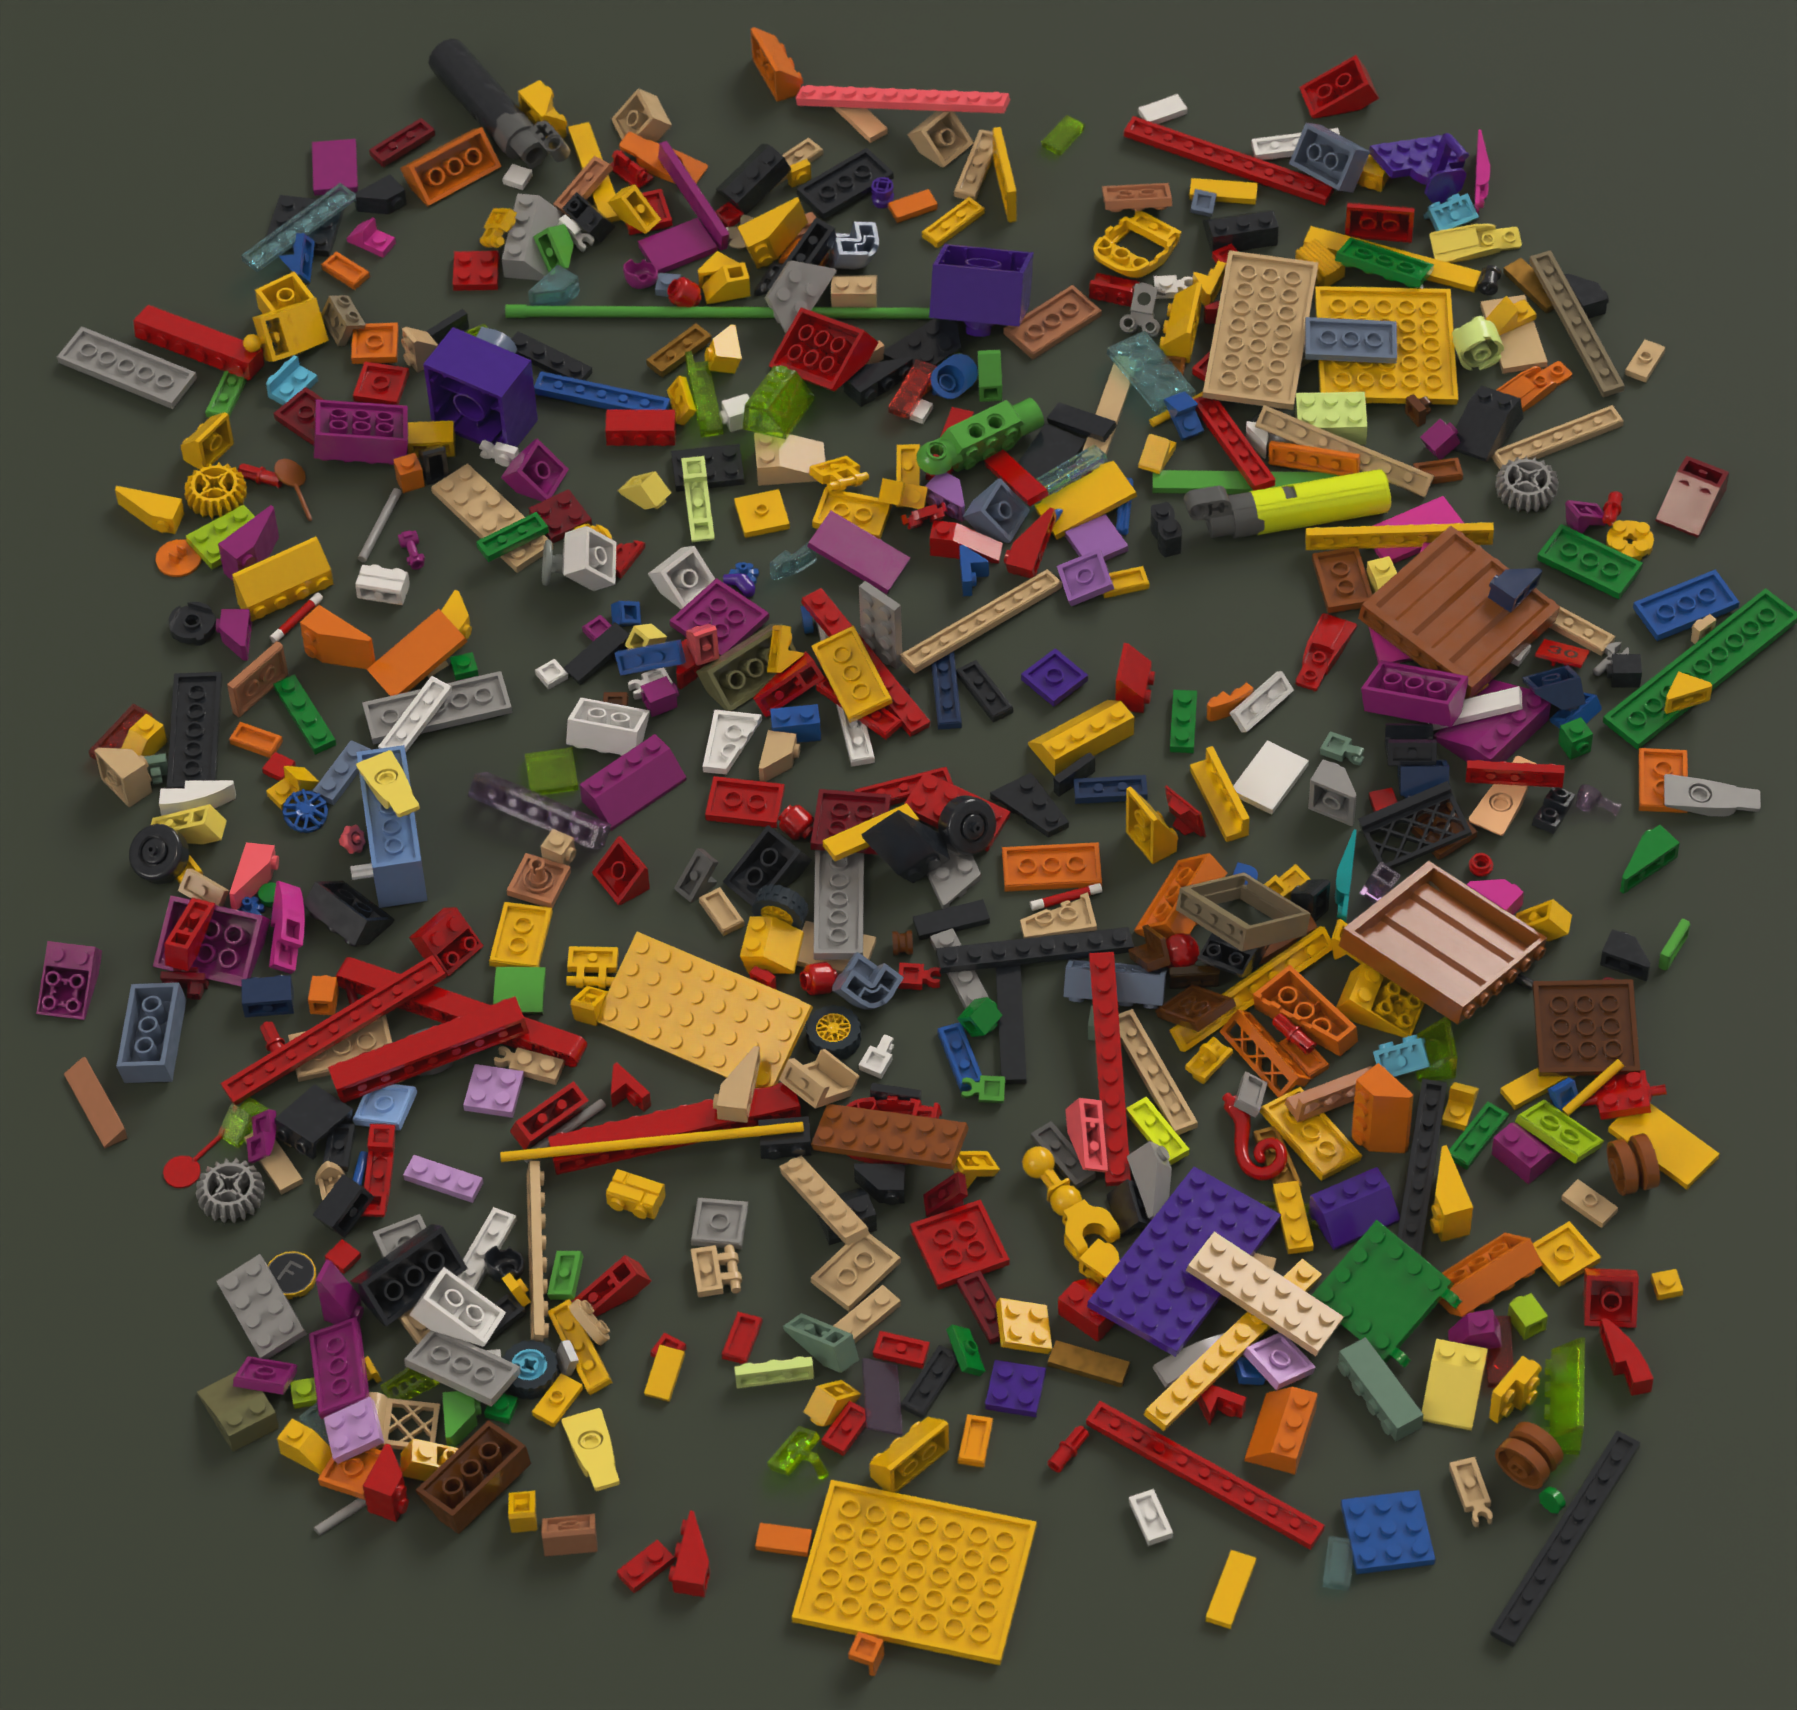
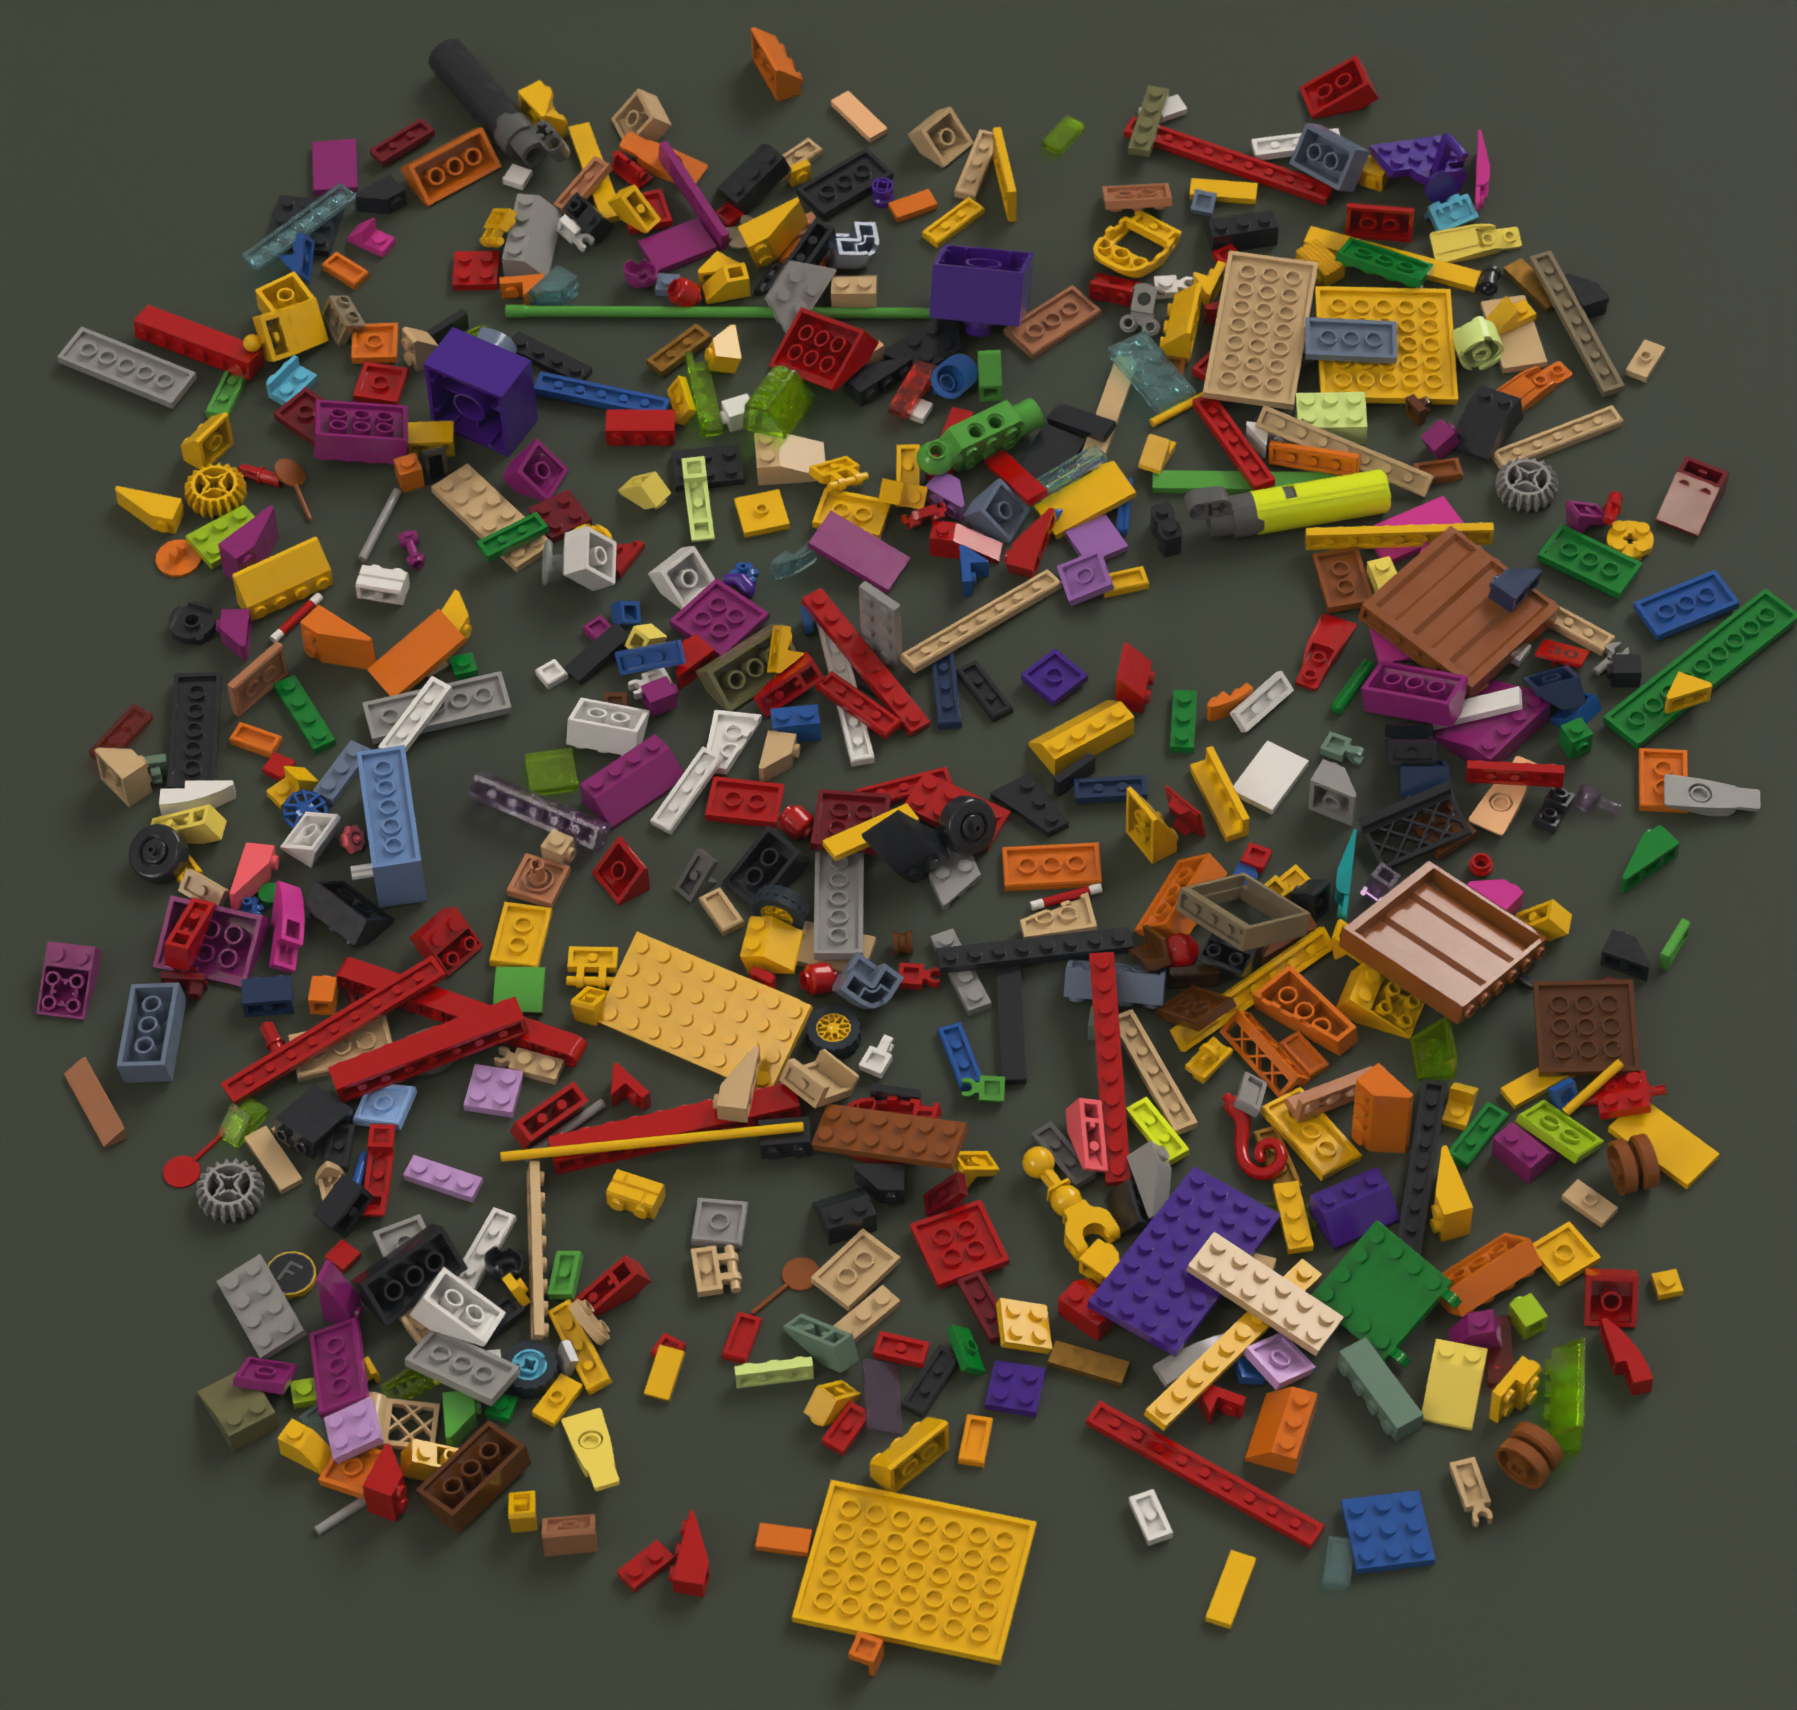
(145, 736): yellow slope -> none
(263, 1138): magenta slope -> none
(311, 836): none -> white slope
(388, 783): light yellow piece -> none
(500, 452): white plate -> none
(518, 286): none -> orange slope
(555, 246): bright green slope -> none
(686, 790): none -> white tile
(703, 643): coral slope -> none
(796, 1276): none -> dark orange piece
(796, 1449): clear neon green plate -> none
(824, 1200): tan plate -> none
(852, 674): yellow tile -> none
(903, 99): coral plate -> none
(955, 917): black tile -> none
(980, 1017): green brick -> none
(1068, 1449): red axle -> none
(1148, 121): none -> olive plate
(1183, 413): blue slope -> none
(1256, 857): none -> red plate
(1294, 1034): red axle -> none
(1352, 686): none -> green axle
(1382, 798): red tile -> none
(1403, 1057): medium azure bracket -> none
(1552, 1500): green tile -> none
(1564, 1539): black plate -> none
(1702, 628): tan plate -> none

